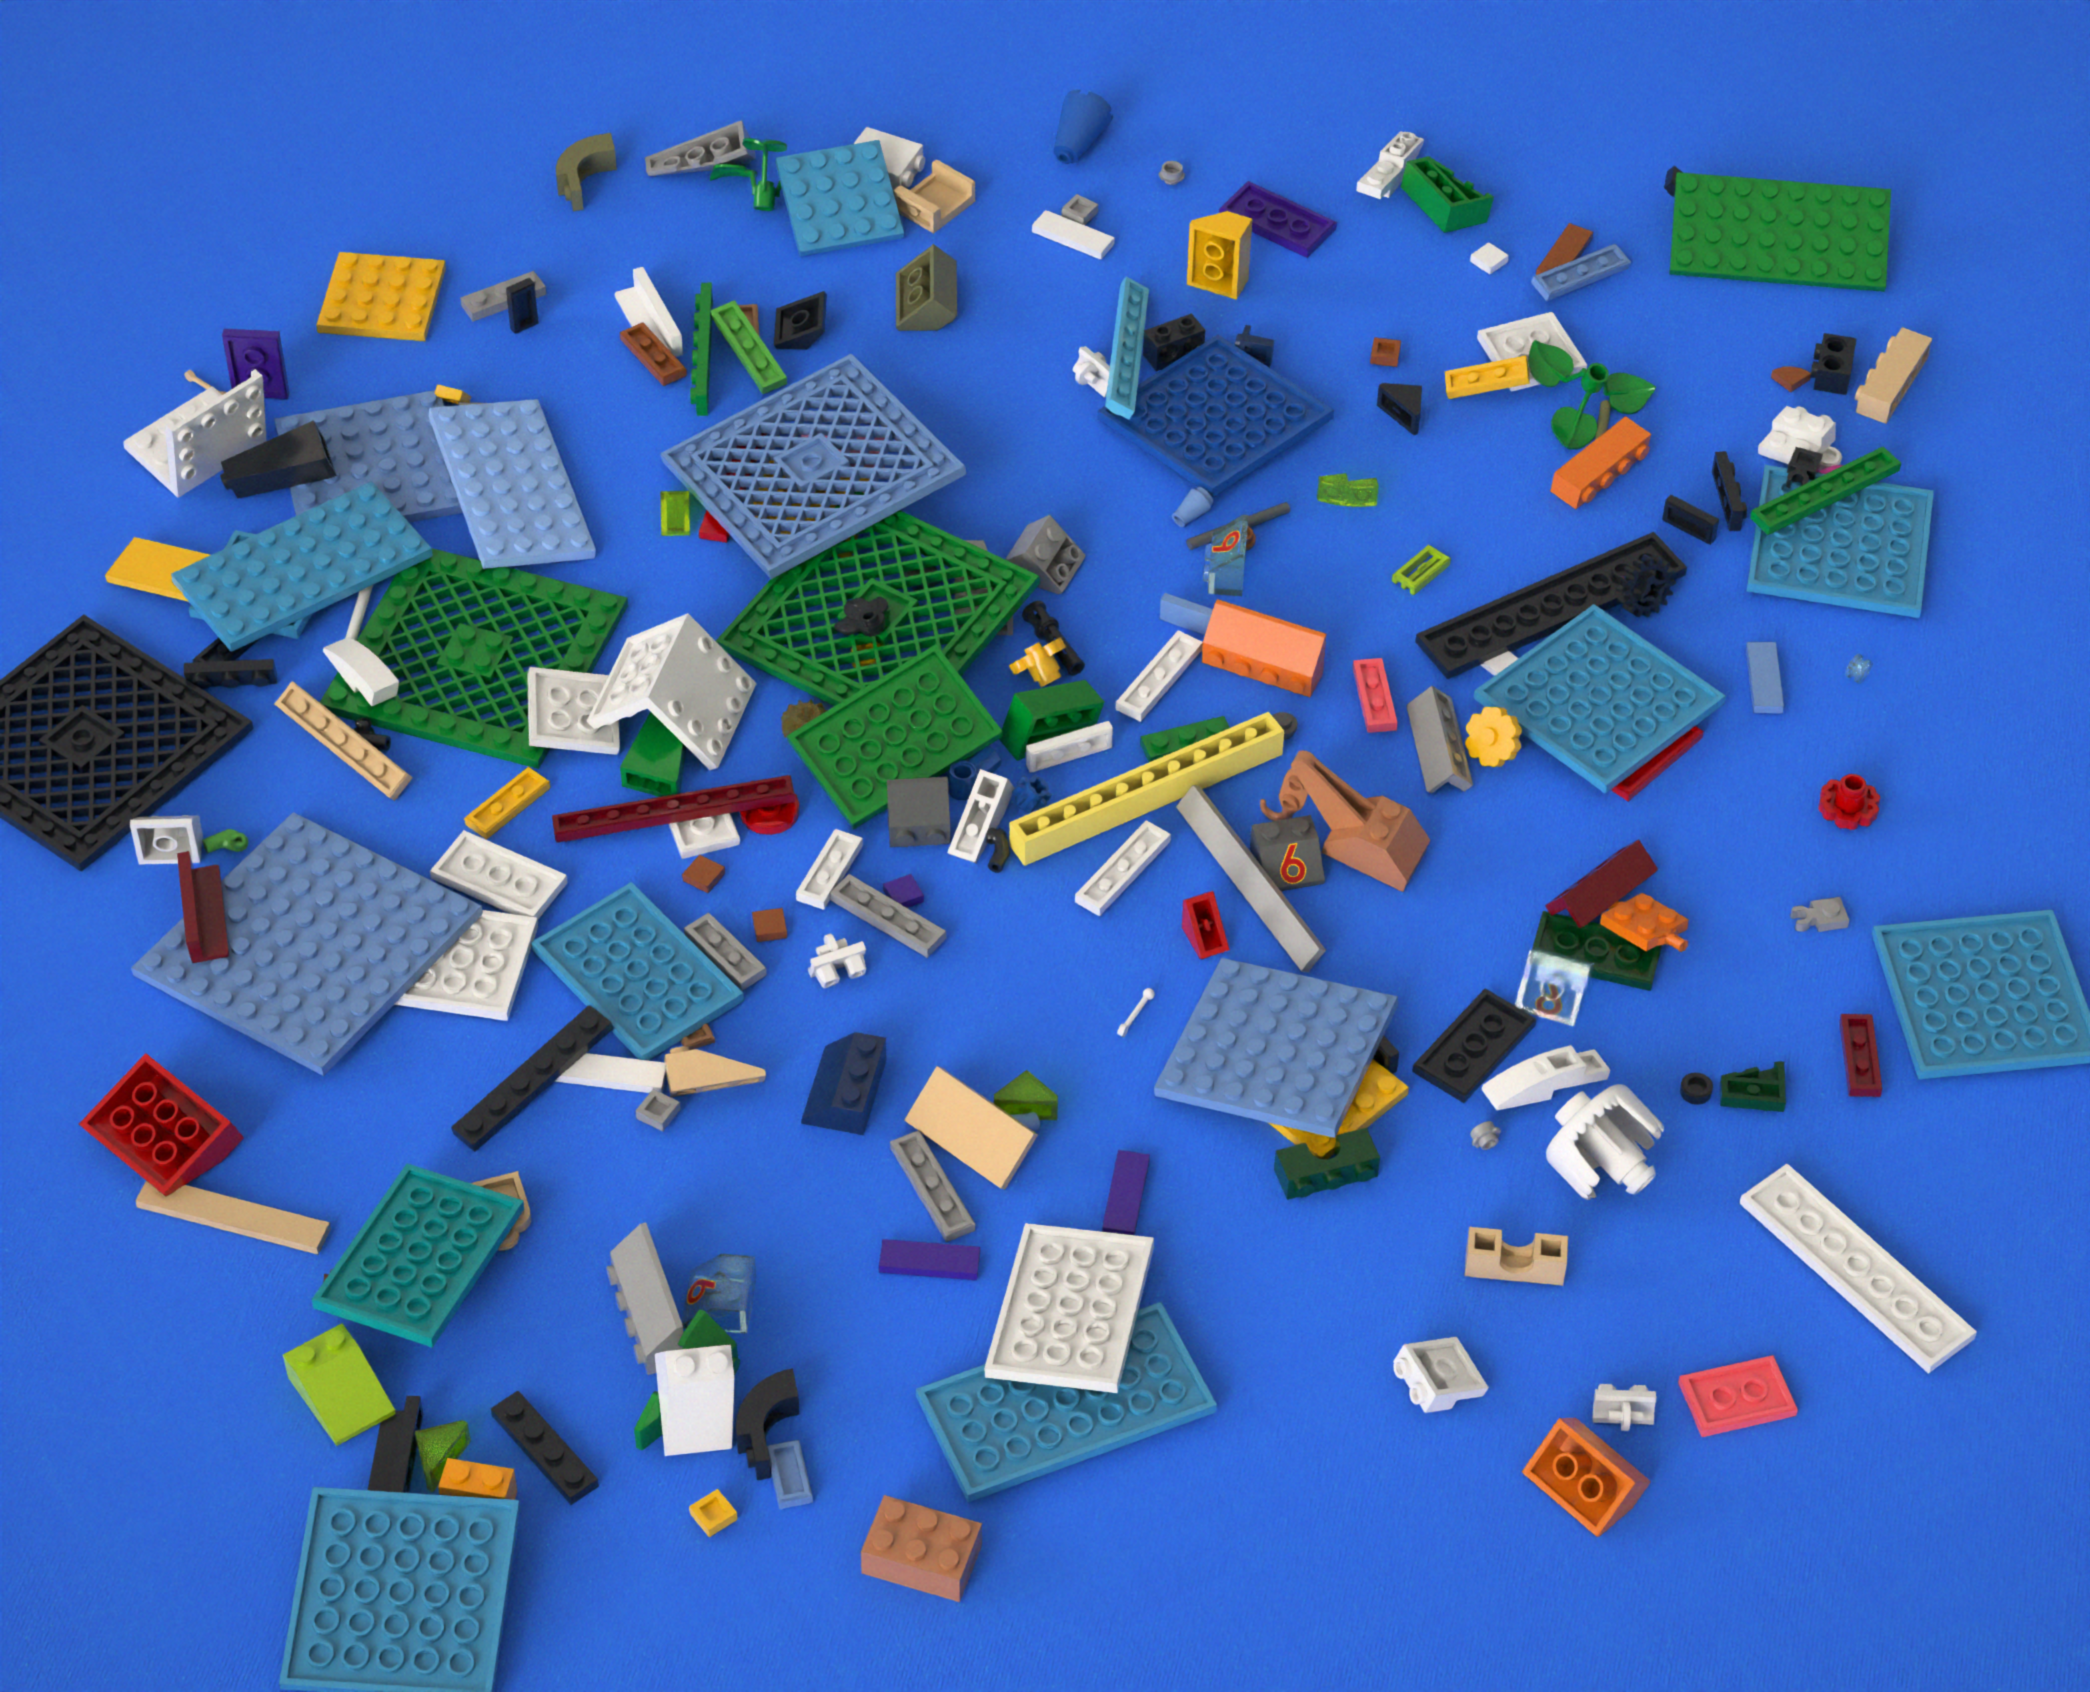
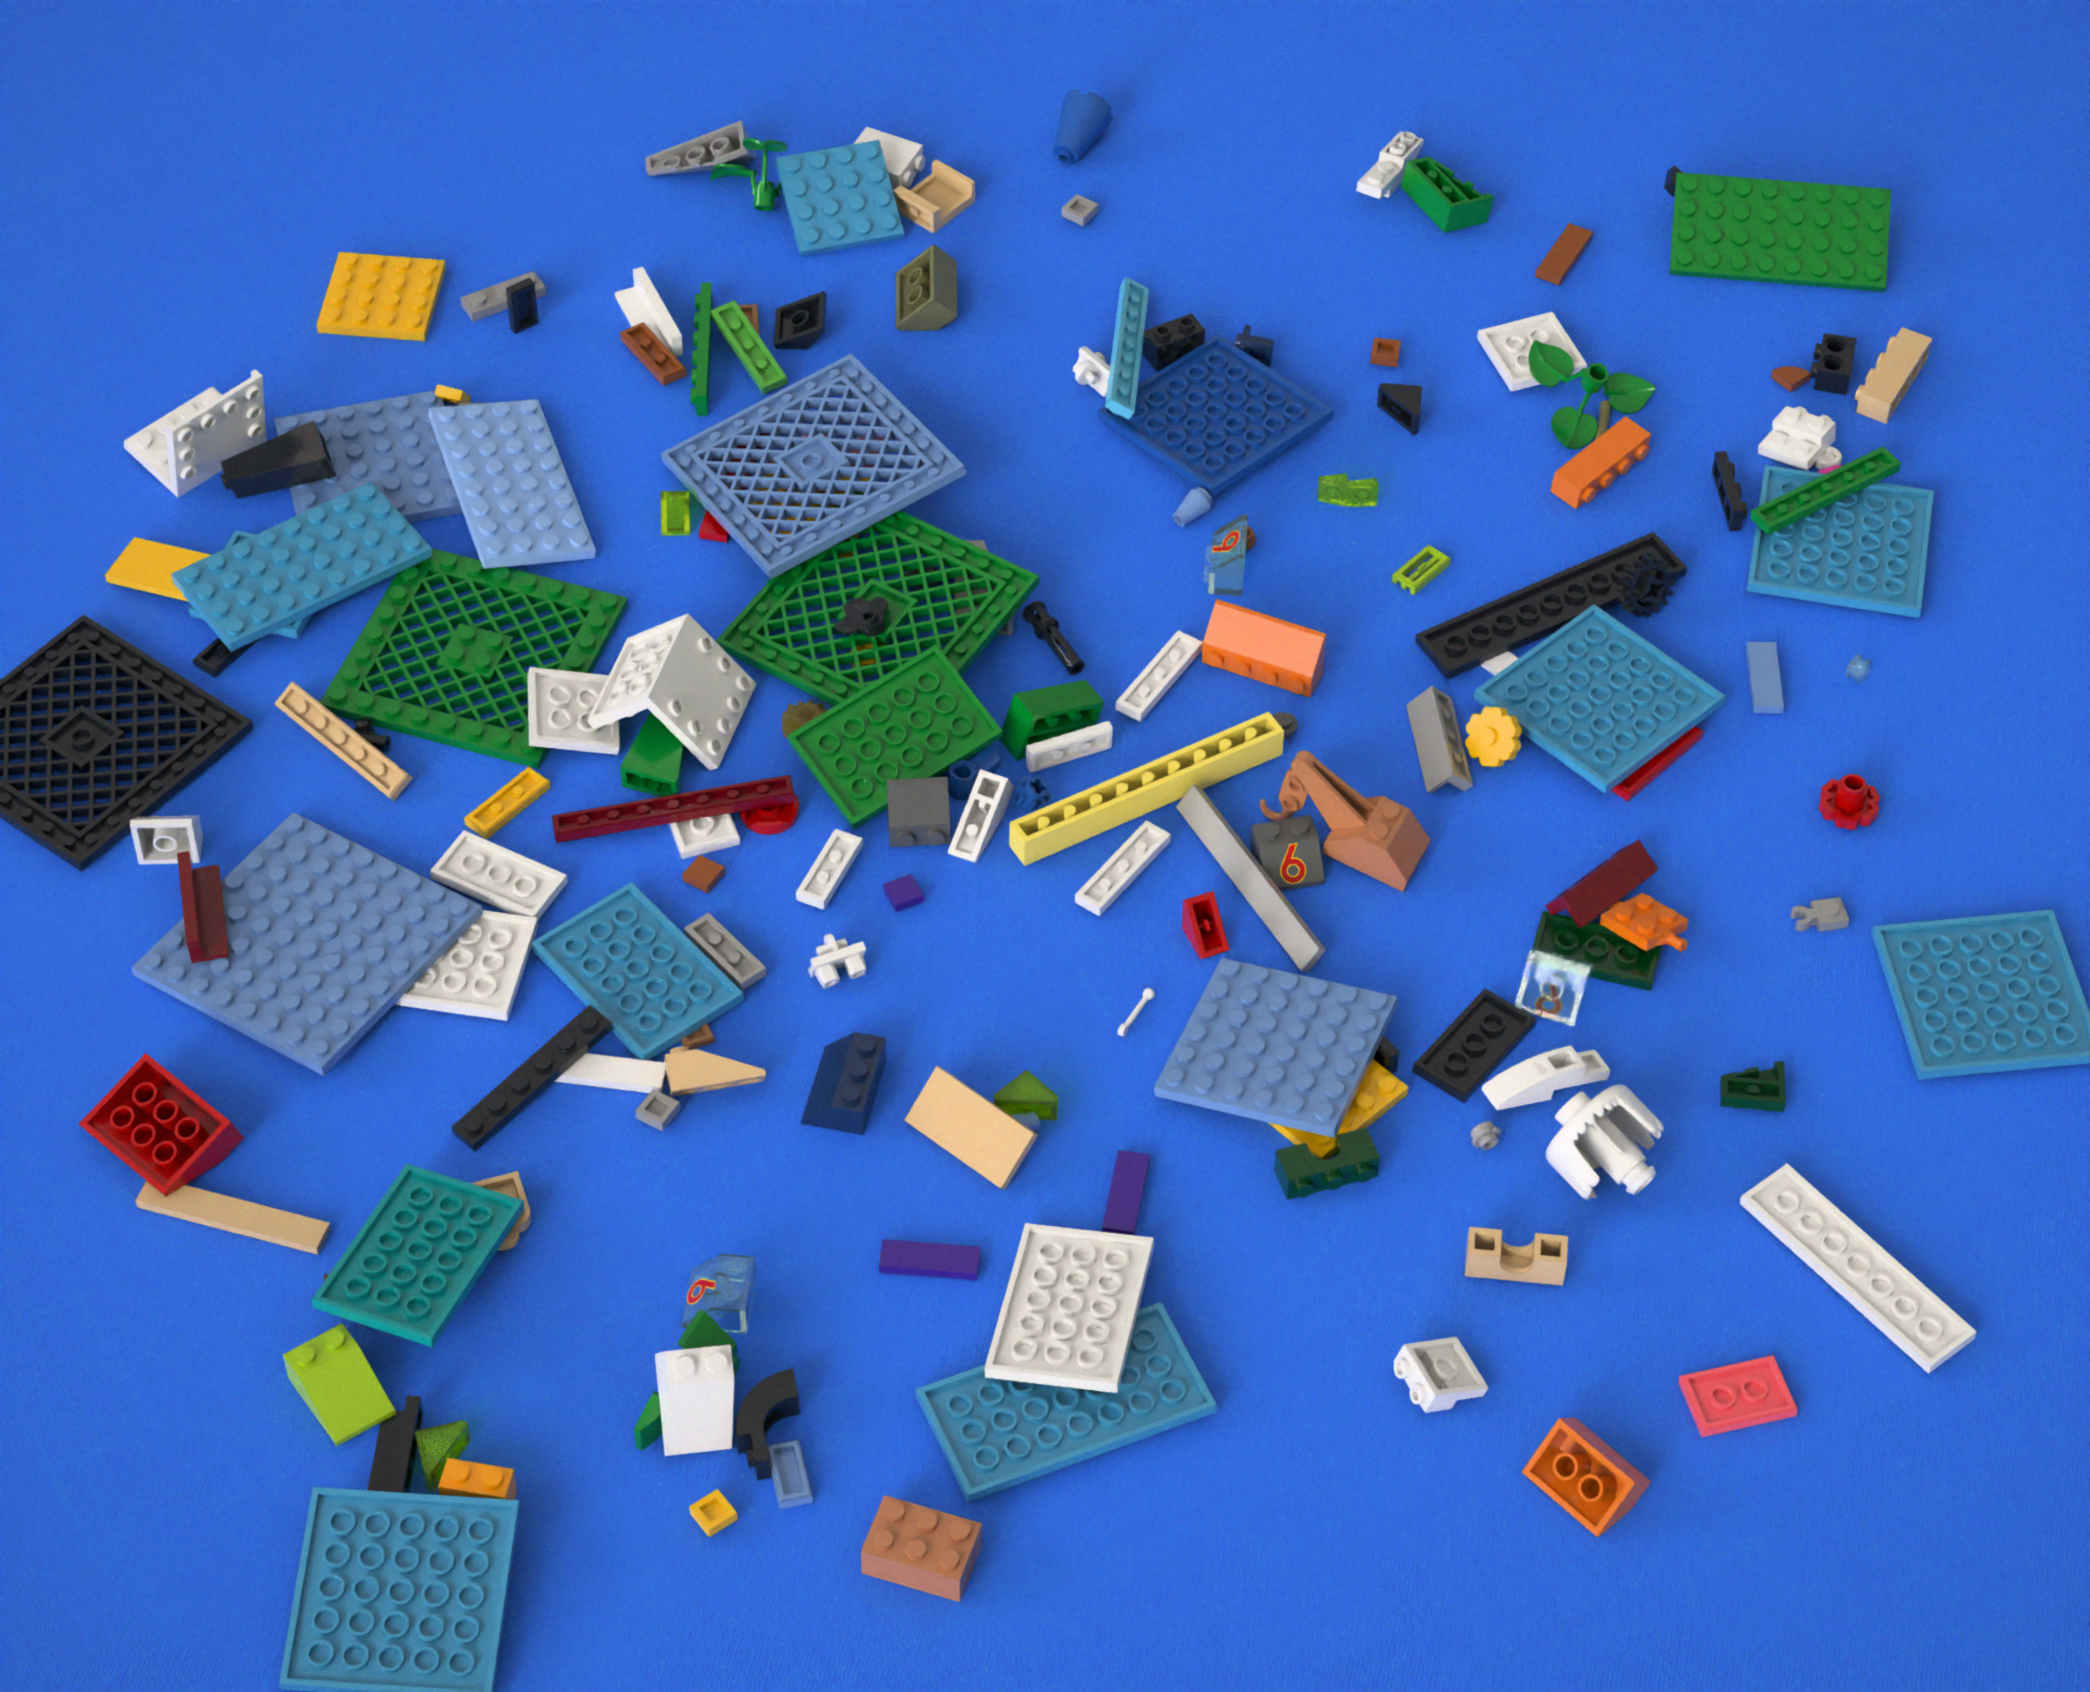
(190, 376): tan hinge -> none
(226, 839): bright green arm -> none
(231, 673): black plate -> none
(260, 351): dark purple tile -> none
(359, 612): white bar -> none
(362, 670): white slope -> none
(544, 1447): black plate -> none
(581, 160): olive arch -> none
(644, 1297): light grey slope -> none
(769, 925): dark orange tile -> none
(888, 915): light grey plate -> none
(932, 1186): light grey tile -> none
(1002, 850): black arm -> none
(1040, 662): yellow plant -> none
(1048, 553): light grey slope -> none
(1073, 234): white tile -> none
(1168, 741): green plate -> none
(1171, 172): light grey plate -> none
(1184, 613): medium blue tile -> none
(1219, 253): yellow slope -> none
(1253, 520): dark grey bar -> none
(1280, 219): dark purple tile -> none
(1374, 695): coral plate -> none
(1487, 377): yellow plate -> none
(1489, 258): white tile -> none
(1580, 272): medium blue tile -> none
(1624, 1406): white hips -> none
(1690, 519): black tile -> none
(1696, 1088): black tile -> none
(1803, 466): black plate -> none
(1860, 1055): dark red plate -> none

